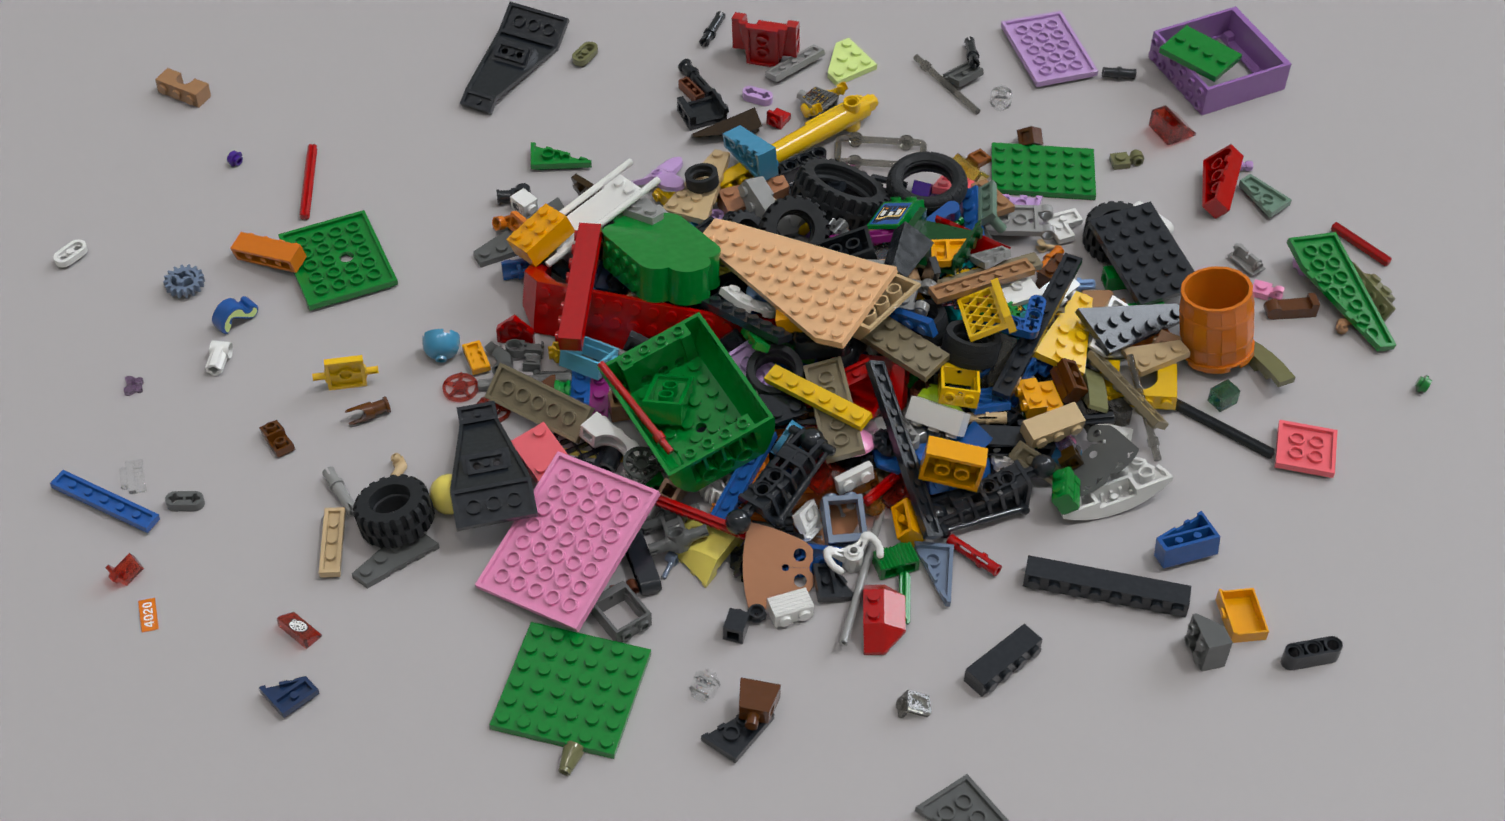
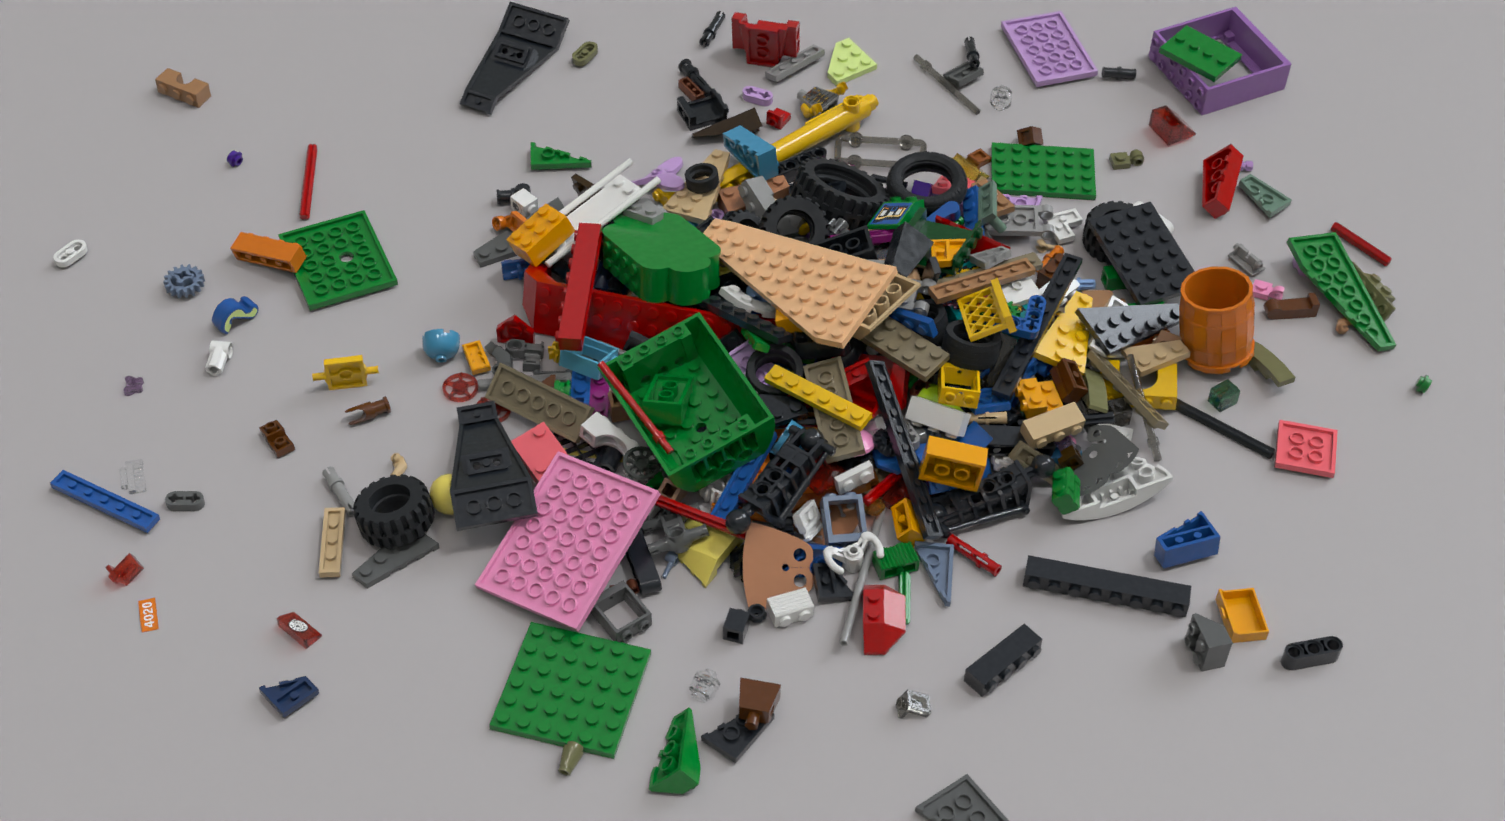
(679, 760): none -> green wedge

